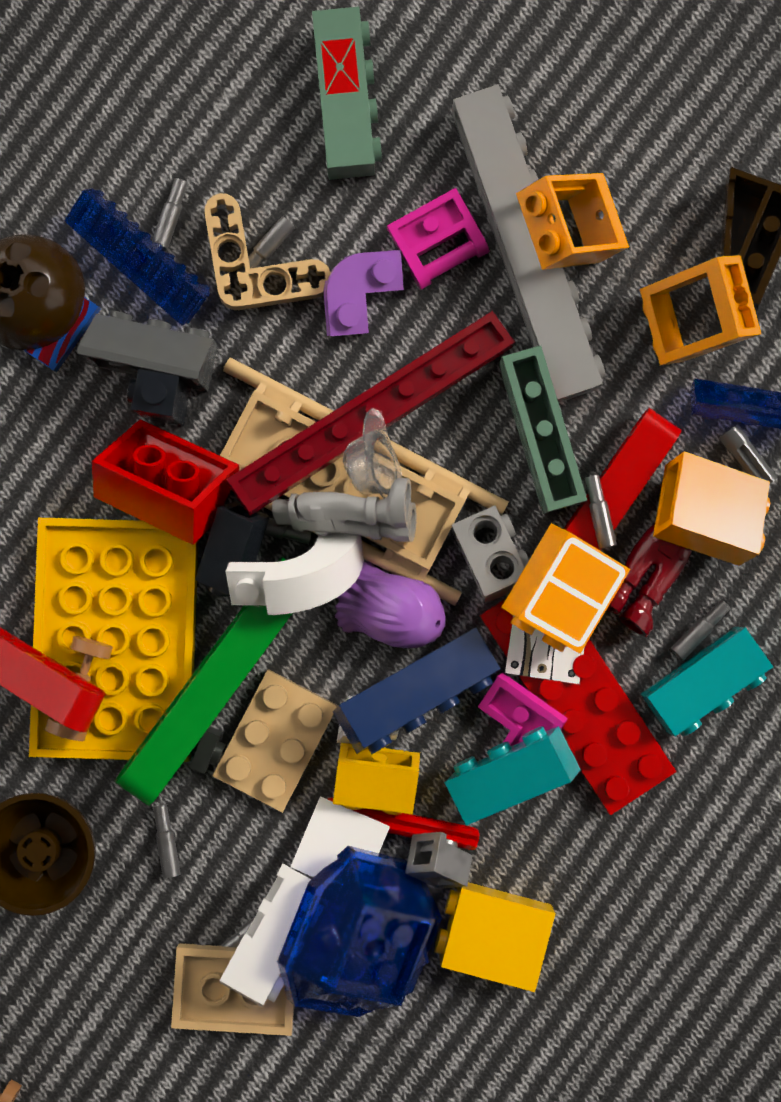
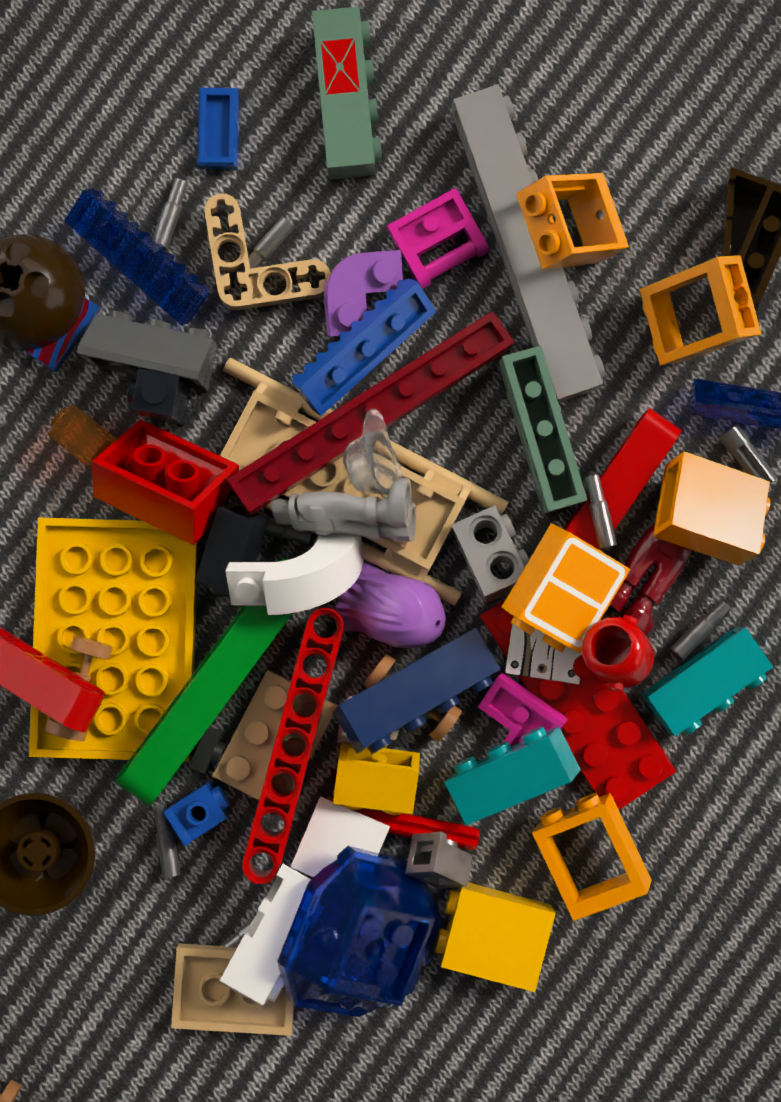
(80, 434): none -> clear orange brick
(183, 820): none -> blue brick
(218, 128): none -> blue tile
(281, 761): none -> red beam
(363, 346): none -> blue gear
(444, 721): none -> medium nougat wheel
(606, 893): none -> light orange window
(618, 652): none -> red piece

